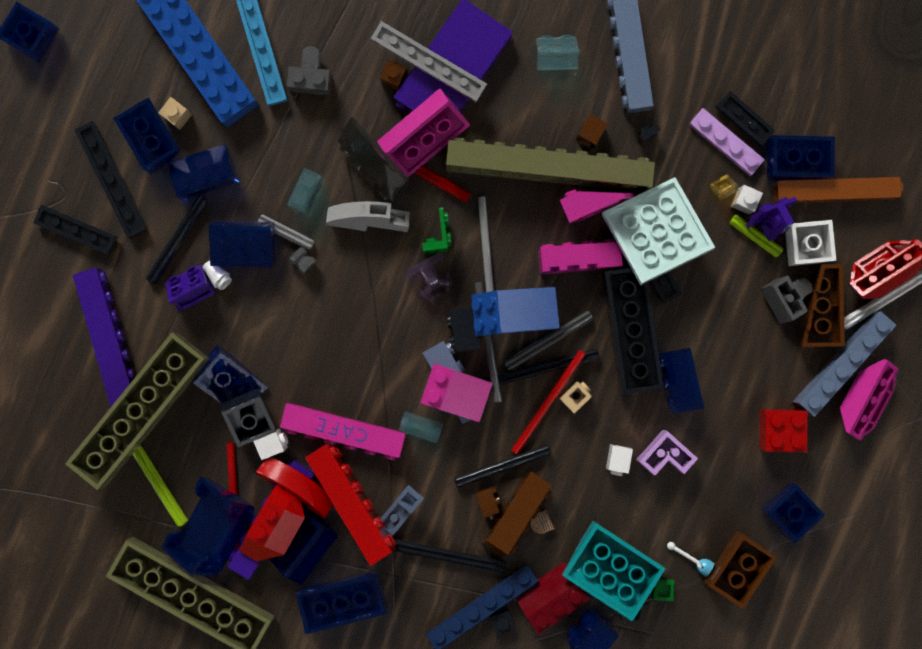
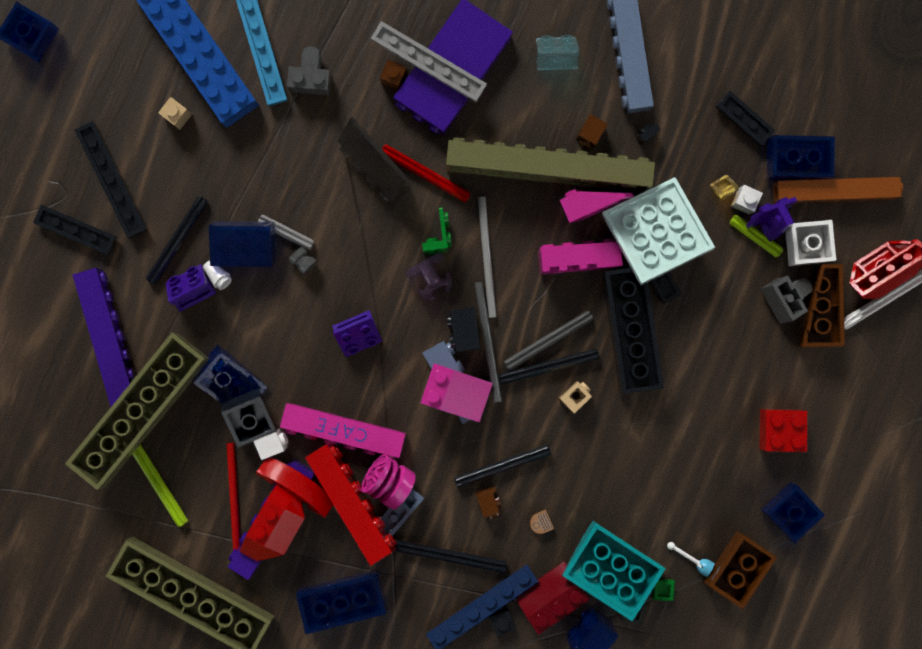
(147, 136): clear blue slope -> none
(202, 172): clear blue slope -> none
(210, 531): clear blue windscreen -> none
(305, 191): clear light blue brick -> none
(305, 549): clear blue slope -> none
(357, 333): none -> dark purple bracket
(363, 214): light grey slope -> none
(388, 482): none -> dark pink wheel
(420, 427): clear light blue hinge -> none
(423, 133): dark pink slope -> none
(515, 311): blue brick -> none
(517, 515): reddish brown wedge -> none
(548, 402): red piece -> none
(619, 459): white brick -> none
(666, 449): lavender brick -> none
(681, 381): clear blue slope -> none
(726, 142): lavender plate -> none
(844, 363): sand blue brick -> none
(868, 398): dark pink wedge -> none

